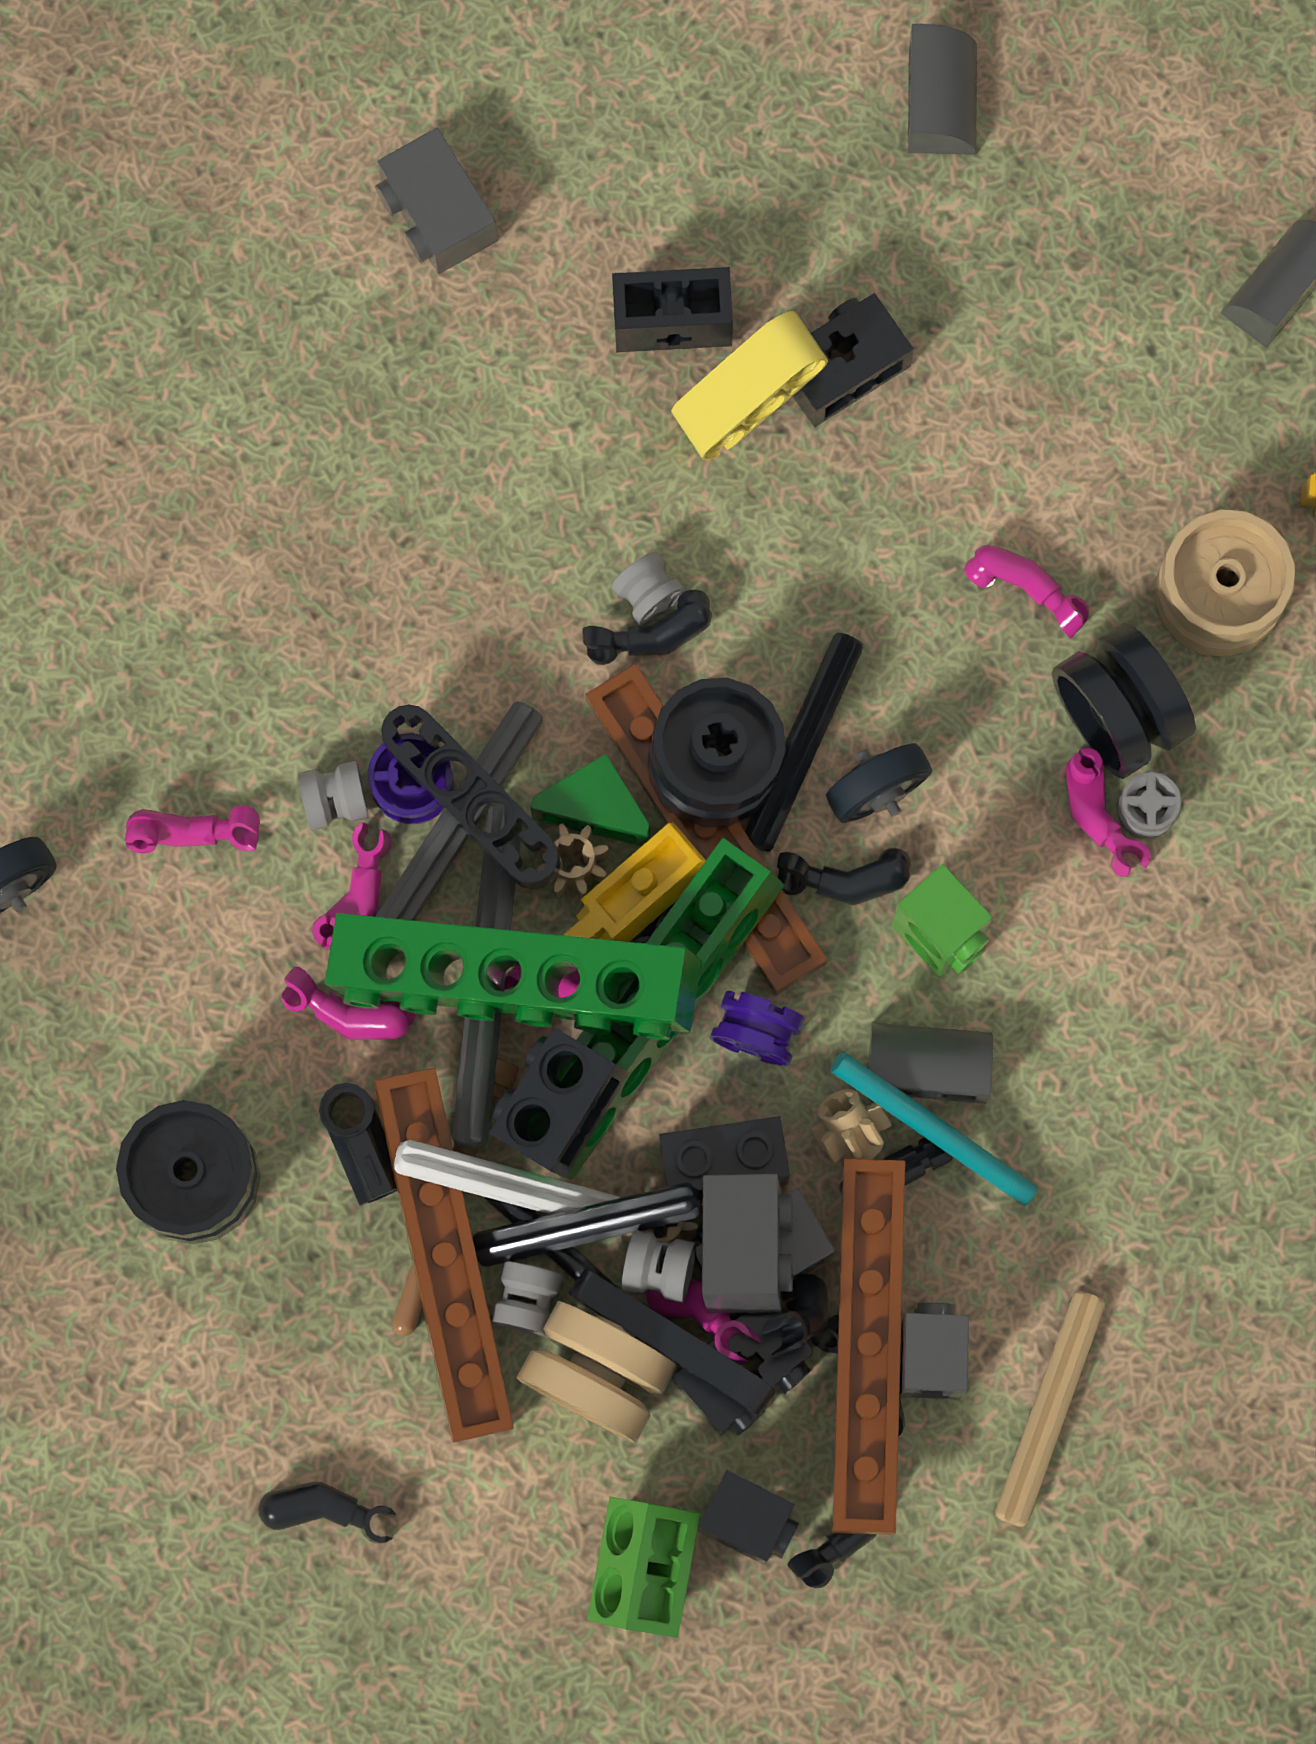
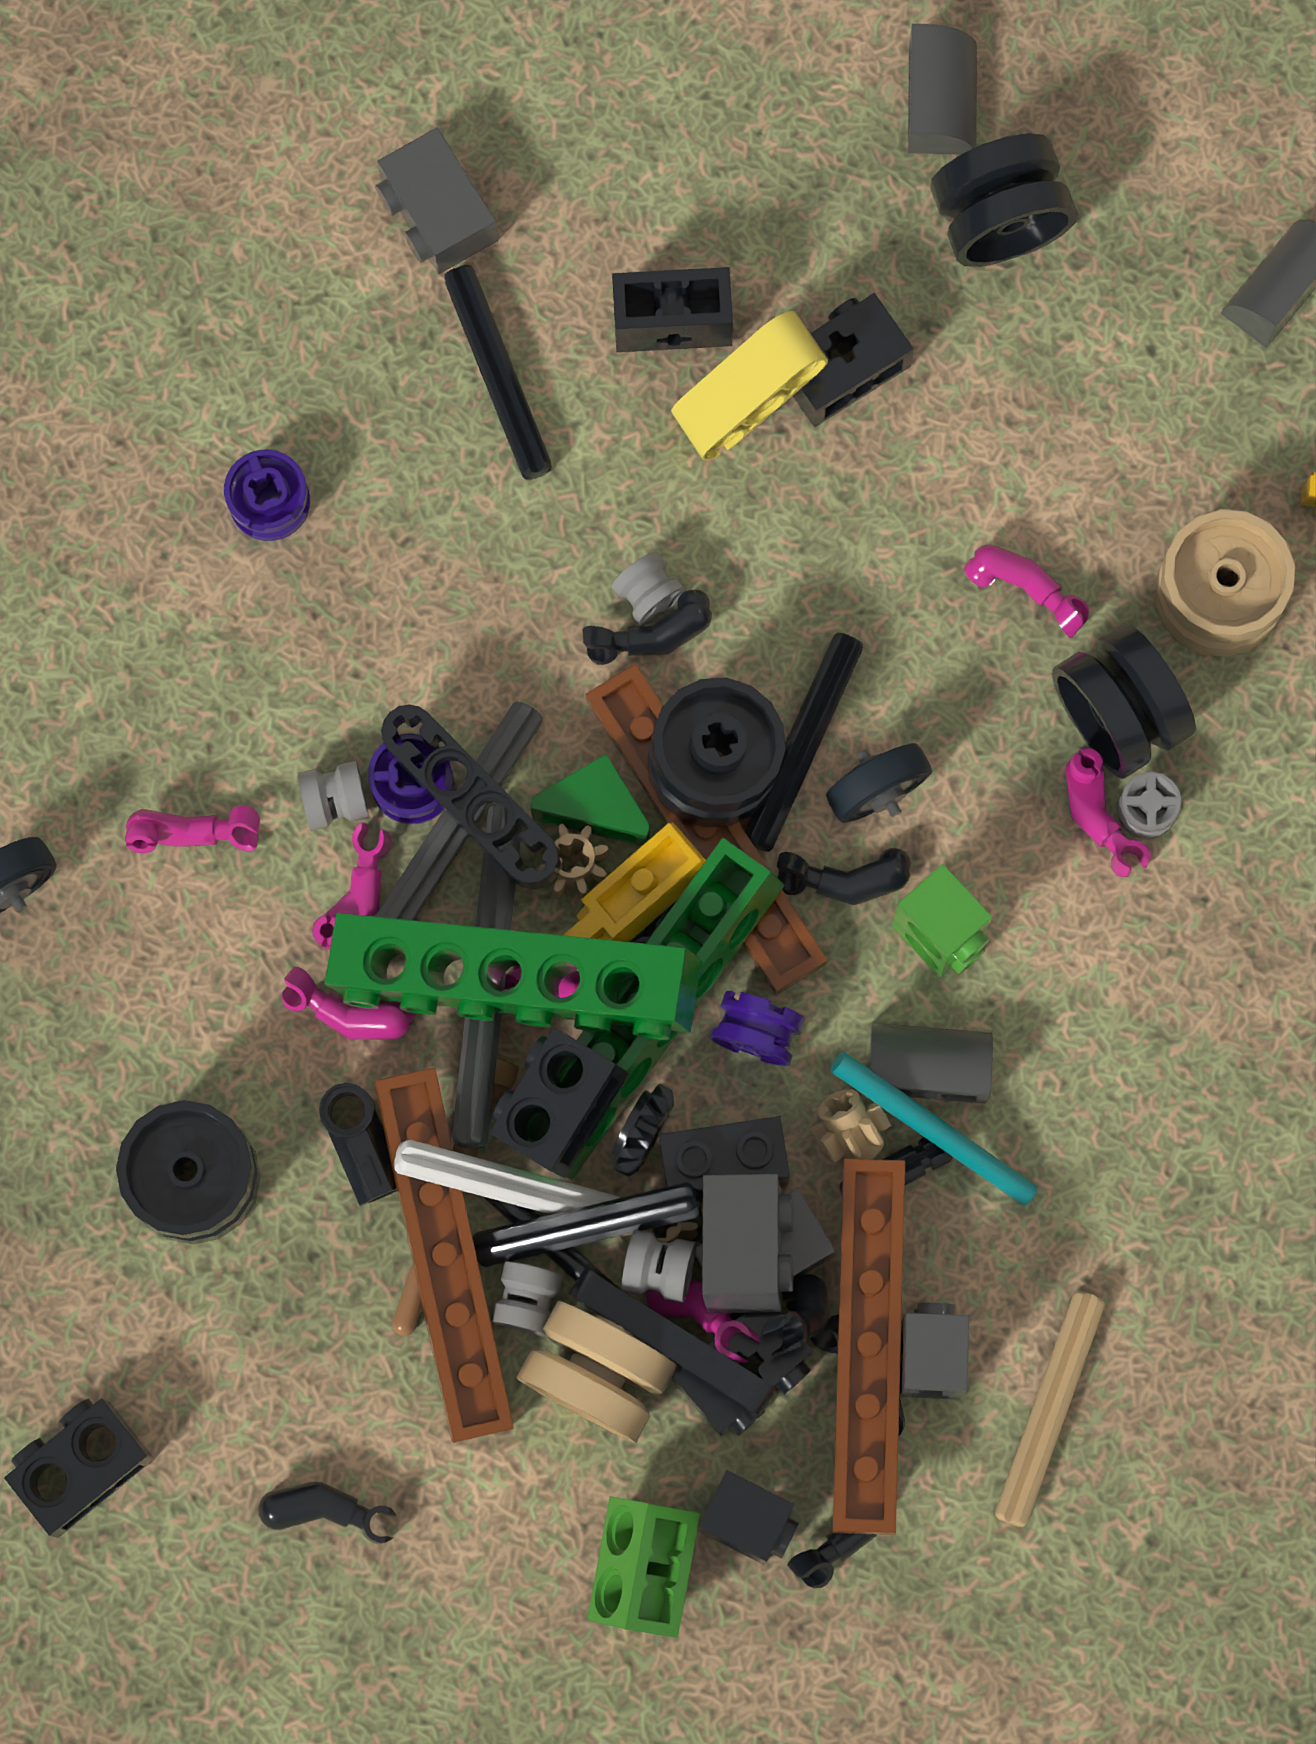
(87, 1480): none -> black brick
(267, 495): none -> dark purple wheel
(498, 372): none -> black axle
(642, 1129): none -> black gear
(1003, 199): none -> black wheel

